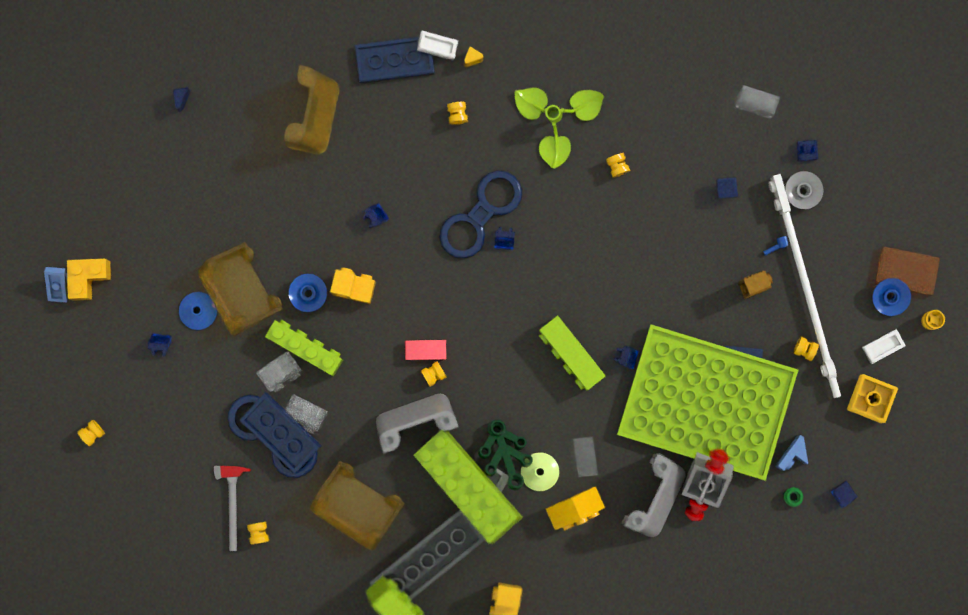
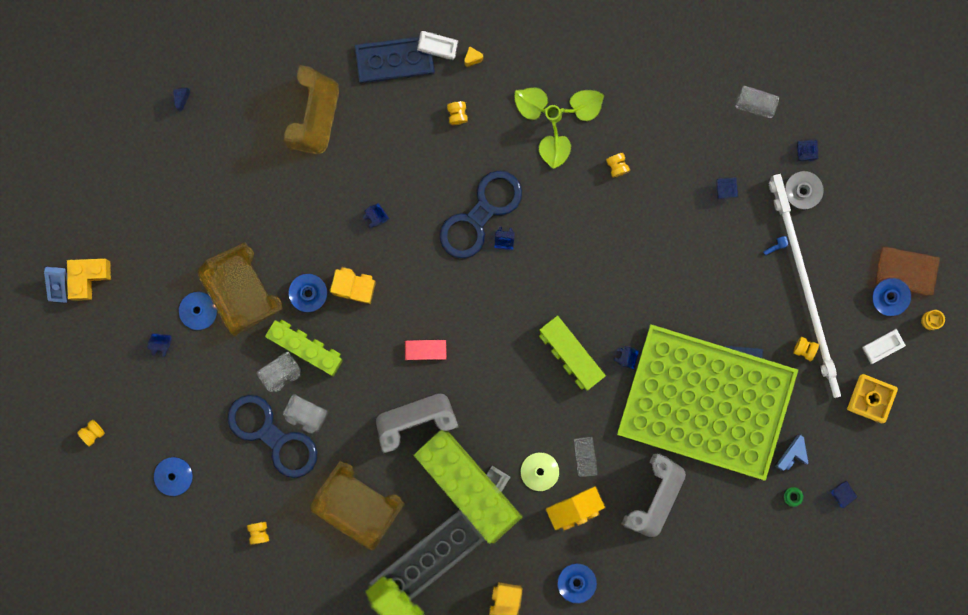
(182, 479): none -> blue dish
(232, 474): light grey piece -> none
(280, 432): dark blue tile -> none
(433, 373): yellow wheel -> none
(505, 451): dark green plant -> none
(584, 590): none -> blue dish
(706, 482): light grey brick -> none
(755, 284): pearl gold brick -> none

